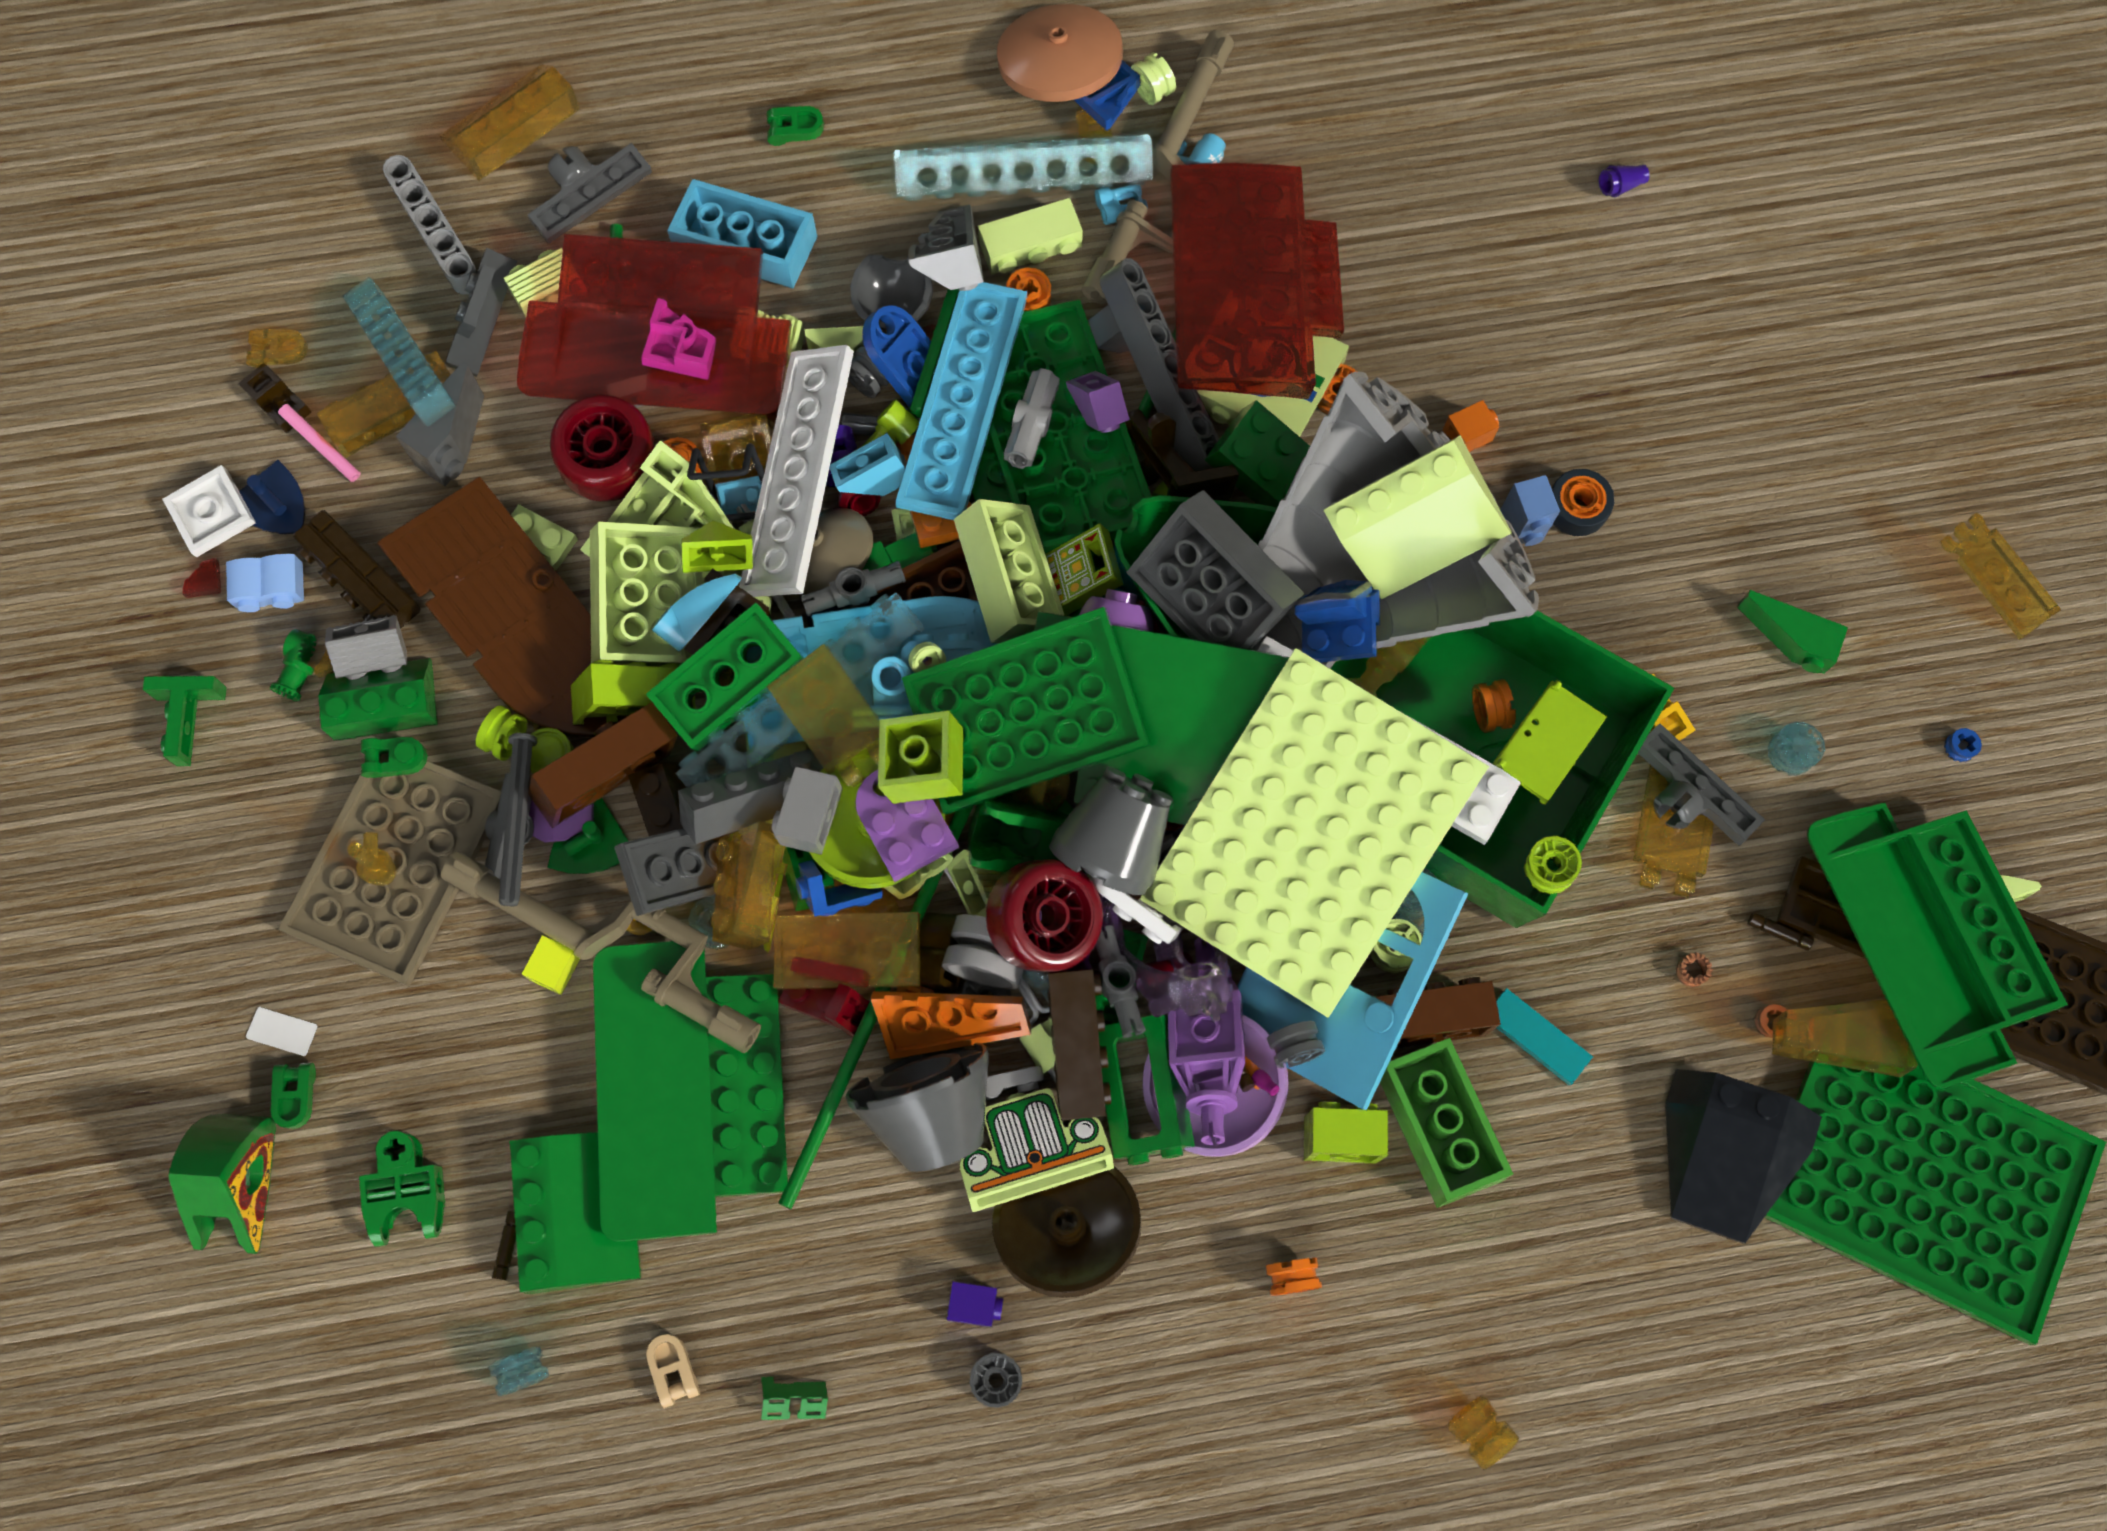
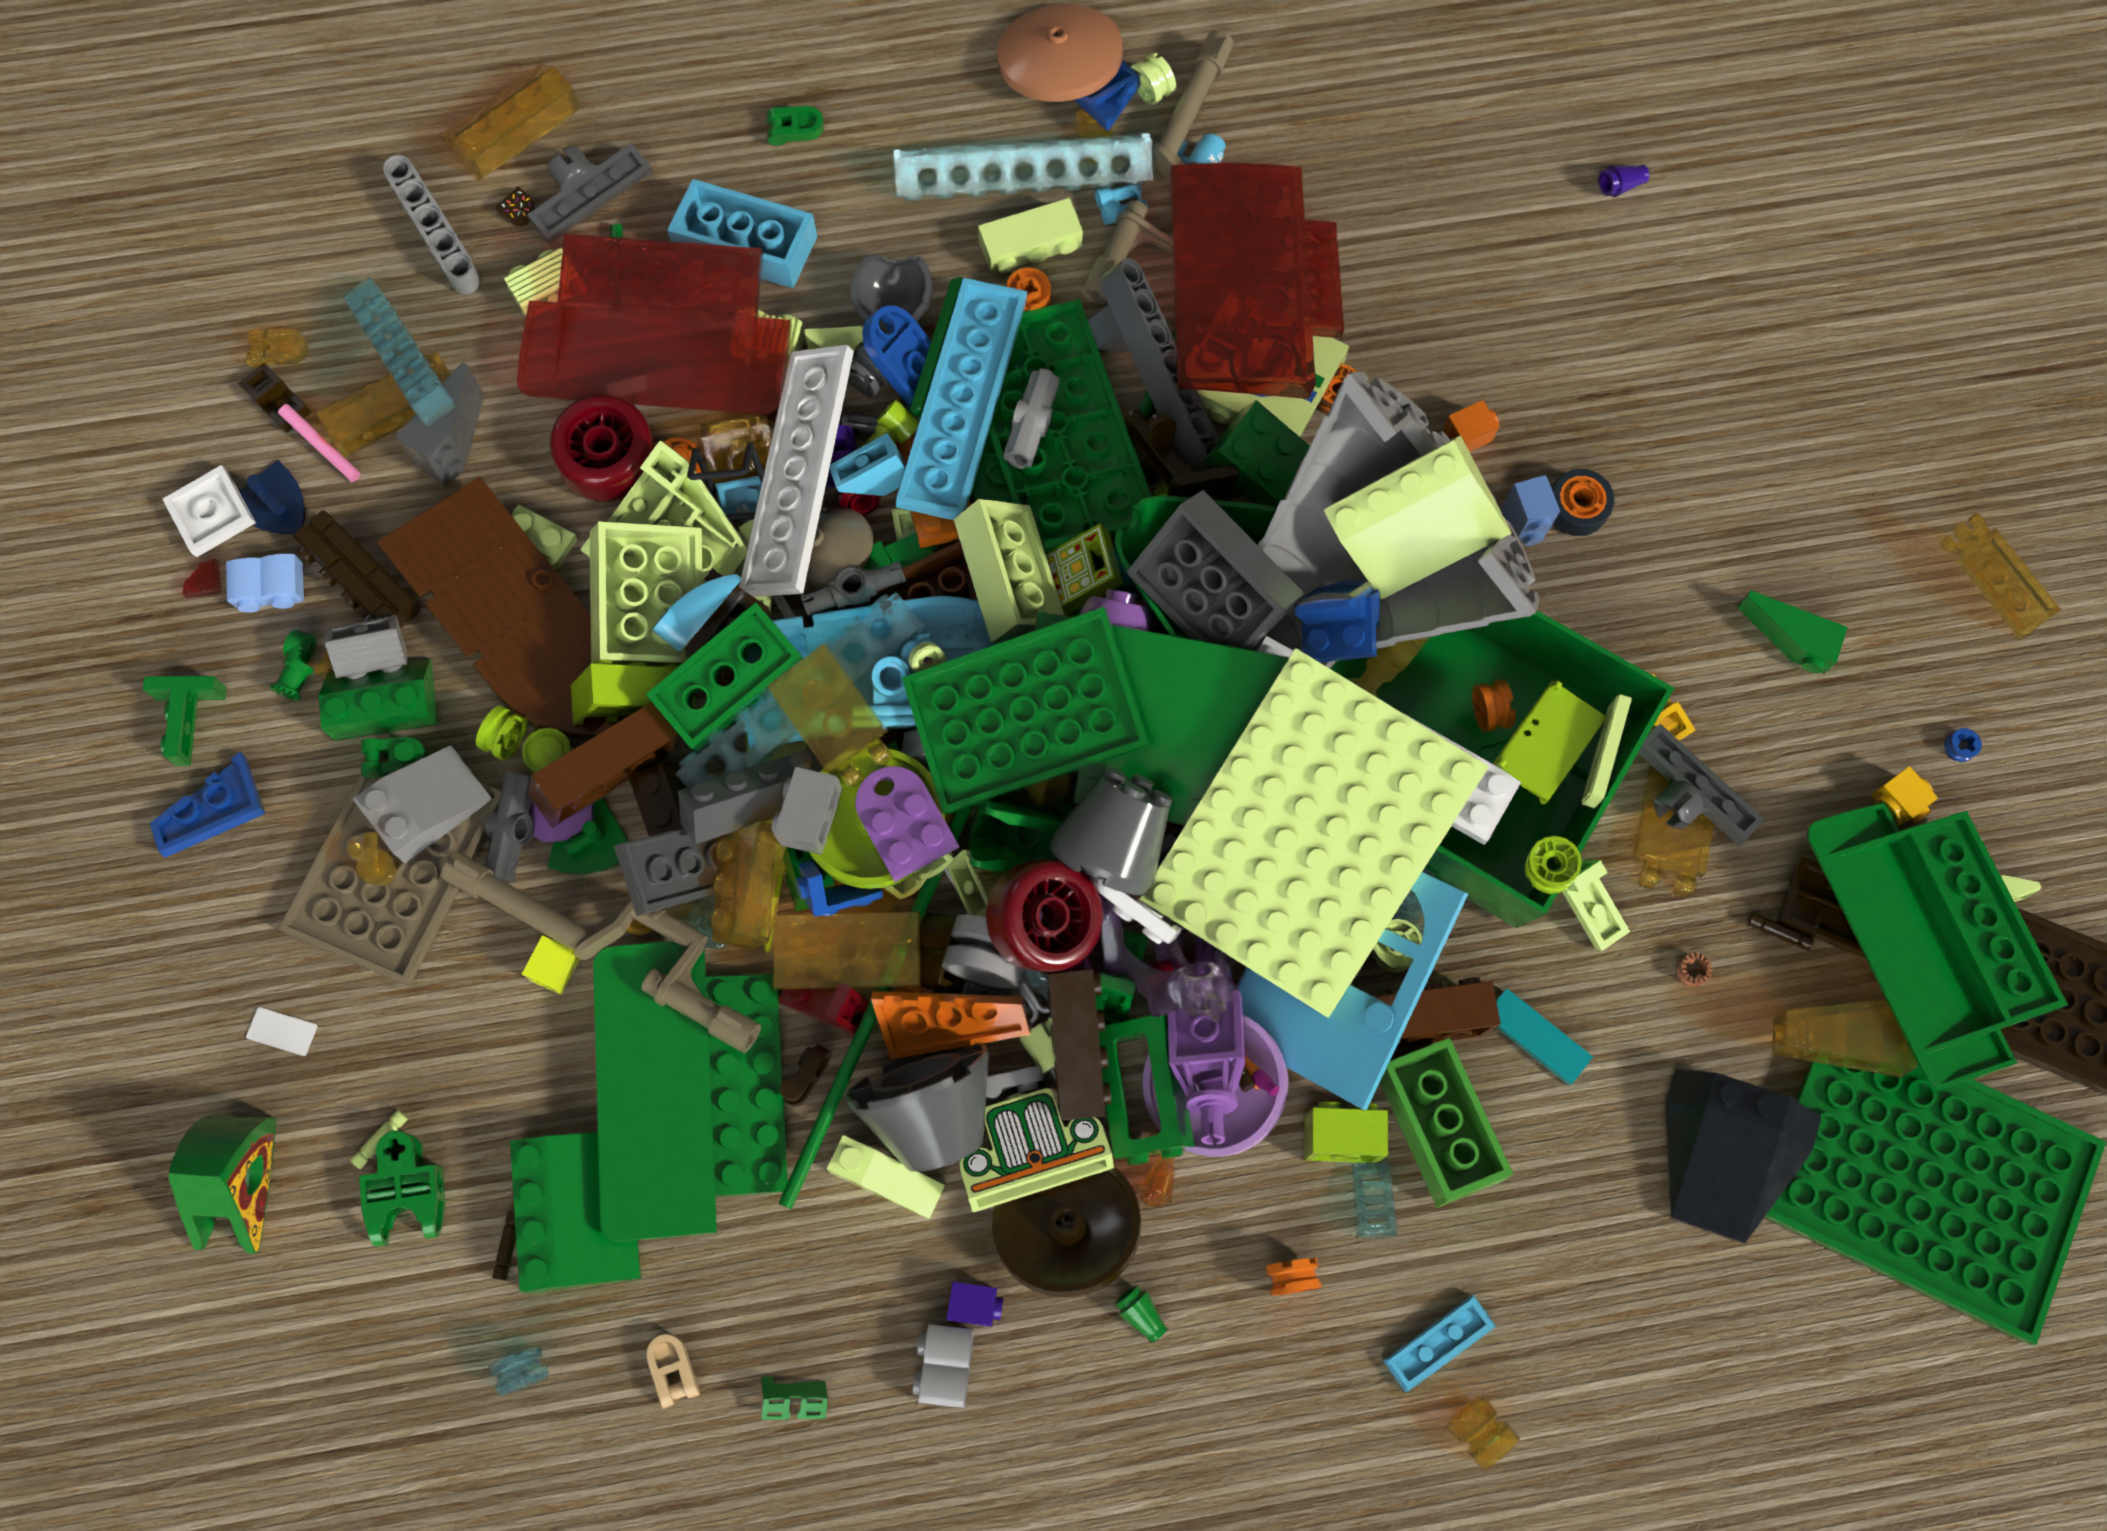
(213, 809): none -> blue wing
(292, 1108): green plate -> none
(368, 1150): none -> yellowish green wheel
(422, 802): none -> light grey slope
(480, 312): dark grey bracket -> none
(516, 207): none -> dark brown tile
(516, 818): dark grey axle -> none
(678, 344): dark pink slope -> none
(716, 548): lime slope -> none
(812, 1065): none -> dark brown plate
(830, 972): clear red tile -> none
(885, 1177): none -> yellowish green slope
(920, 757): lime brick -> none
(945, 1366): none -> light grey brick
(949, 250): light grey wedge -> none
(980, 1377): dark grey wheel -> none
(1099, 401): medium lavender slope -> none
(1119, 998): dark grey pin -> none
(1139, 1311): none -> green cone
(1158, 1184): none -> clear orange cone
(1296, 1044): dark grey wheel -> none
(1363, 1230): none -> clear light blue slope
(1439, 1343): none -> medium azure tile
(1594, 906): none -> yellowish green bracket
(1606, 751): none -> yellowish green tile
(1762, 1020): nougat bush -> none
(1796, 749): clear light blue wheel -> none
(1906, 797): none -> yellow brick

